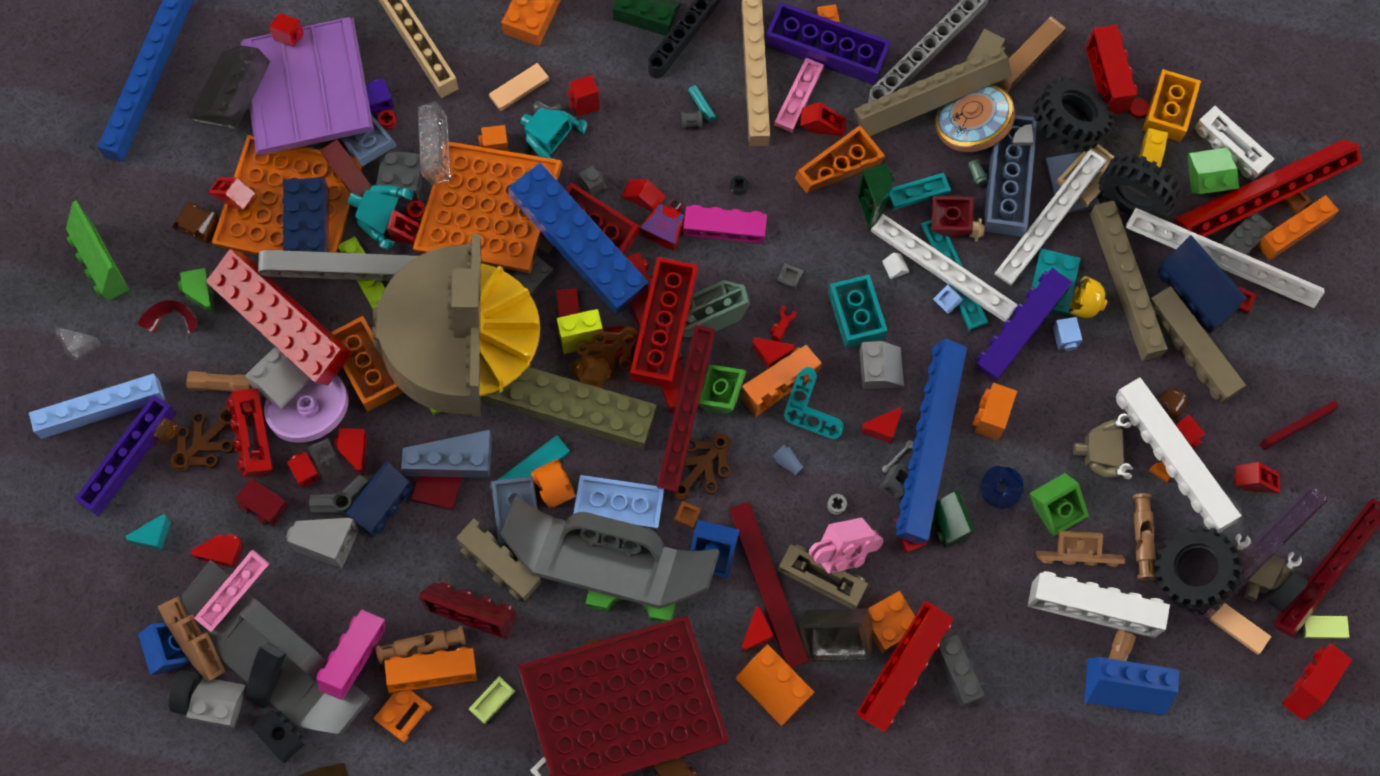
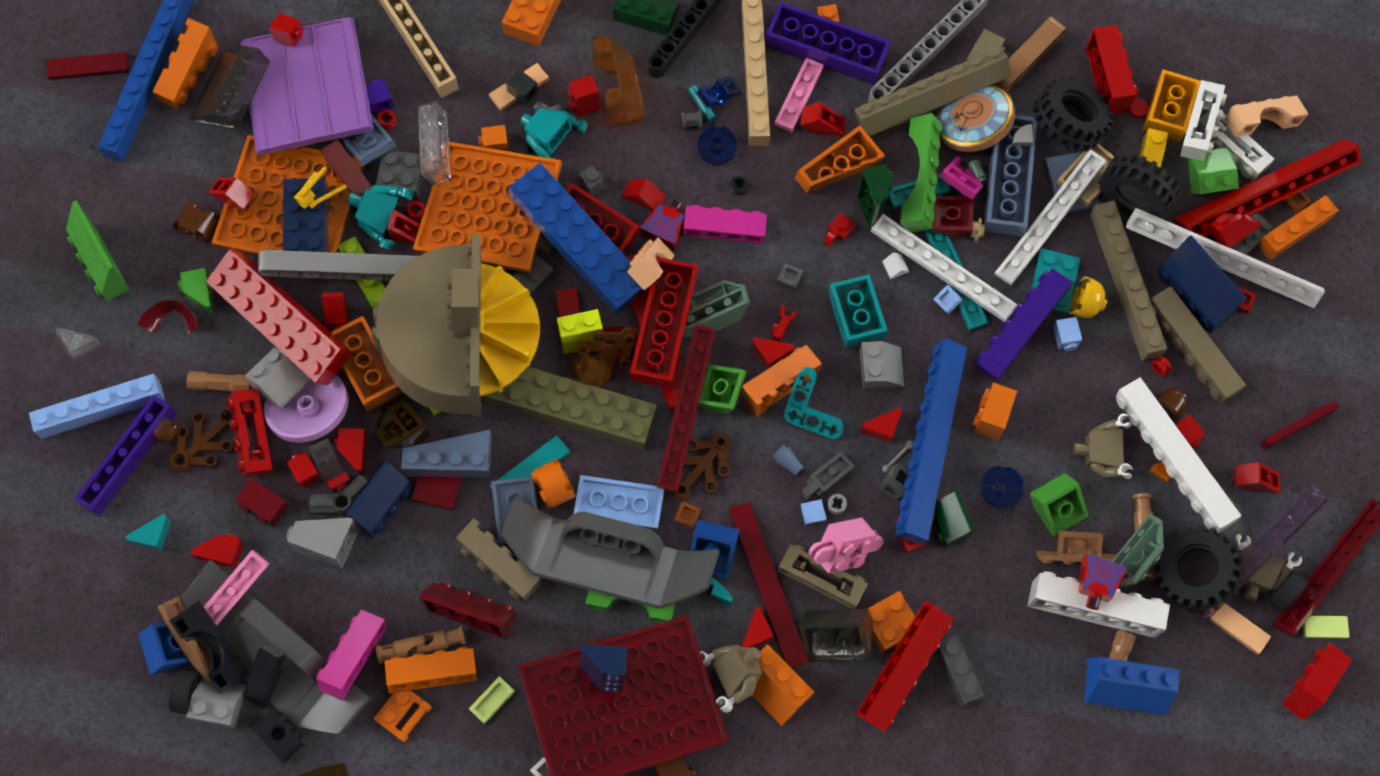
(87, 66): none -> dark red tile
(186, 64): none -> orange wedge
(225, 666): none -> black arch
(305, 195): none -> yellow plant
(335, 310): none -> red slope
(339, 483): none -> red plate
(399, 425): none -> dark brown wedge
(521, 86): none -> pearl dark grey brick
(604, 666): none -> dark blue slope
(624, 102): none -> clear orange windscreen
(644, 266): none -> light nougat arch
(706, 147): none -> clear blue plate
(719, 92): none -> clear blue slope
(719, 593): none -> teal slope
(737, 672): none -> dark tan torso
(813, 512): none -> light blue tile
(827, 475): none -> dark grey hinge
(839, 228): none -> red plate
(918, 209): none -> bright green arch
(961, 179): none -> dark pink wing
(1099, 579): none -> red torso
(1141, 551): none -> sand green wedge
(1161, 366): none -> red bush
(1209, 94): none -> white brick
(1232, 228): none -> red slope
(1285, 112): none -> light nougat arch

